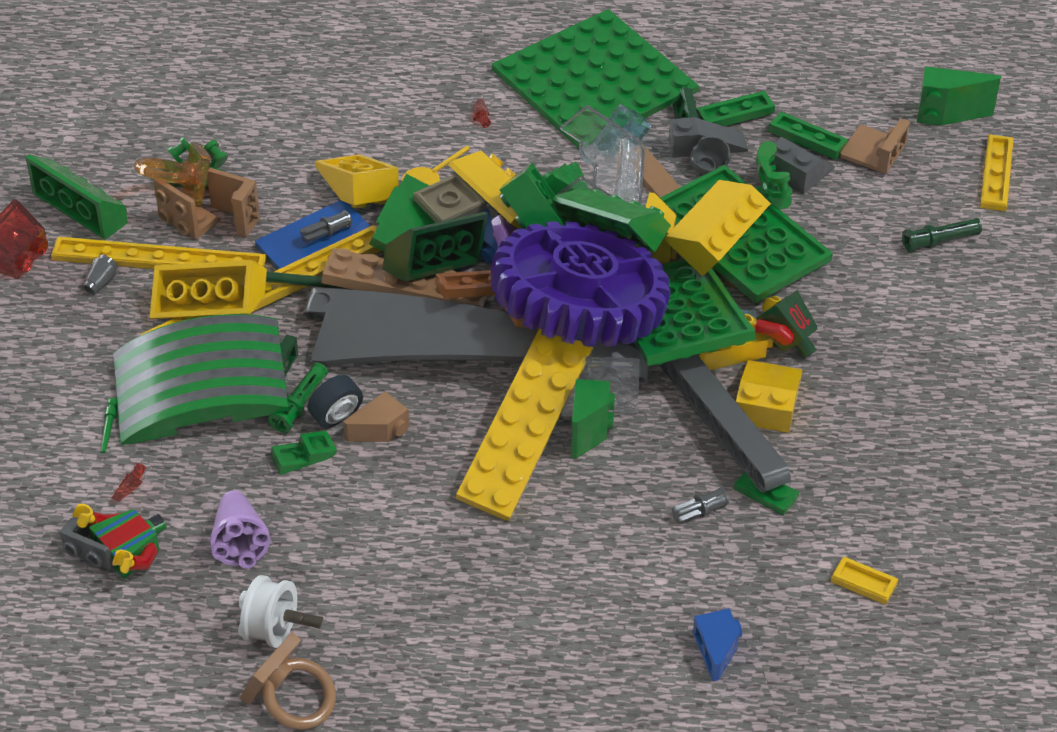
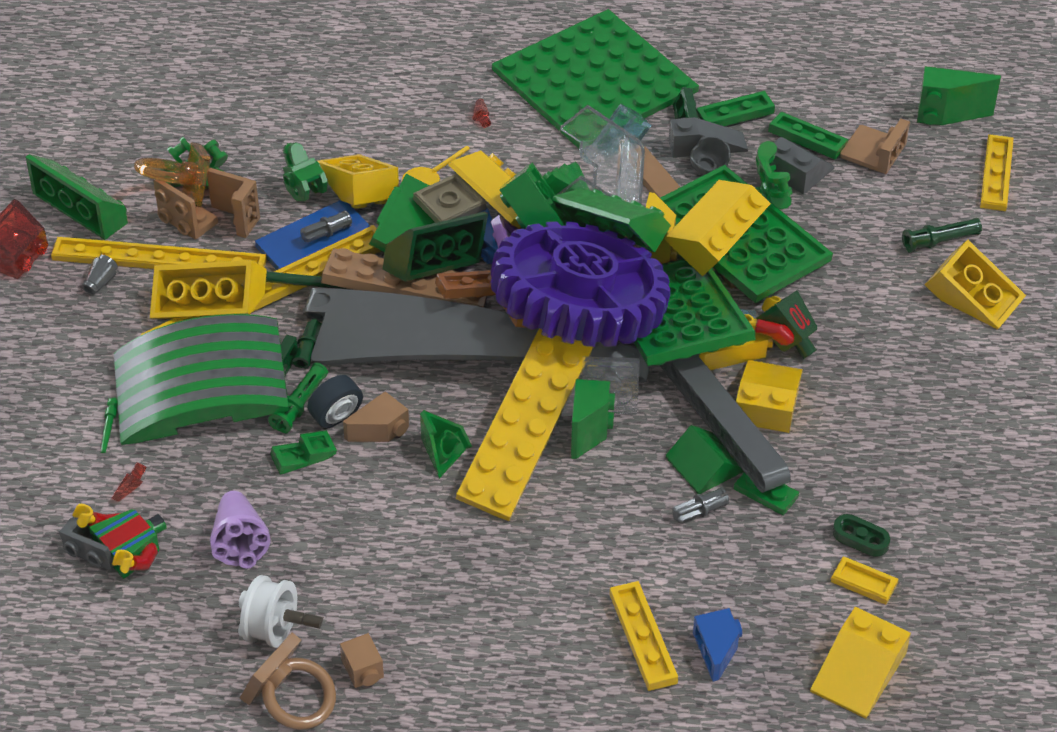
(302, 173): none -> green hinge
(306, 344): none -> dark green axle
(362, 660): none -> medium nougat brick
(442, 440): none -> green slope
(643, 636): none -> yellow plate
(702, 459): none -> green slope
(861, 662): none -> yellow slope
(862, 535): none -> dark green plate
(975, 286): none -> yellow slope

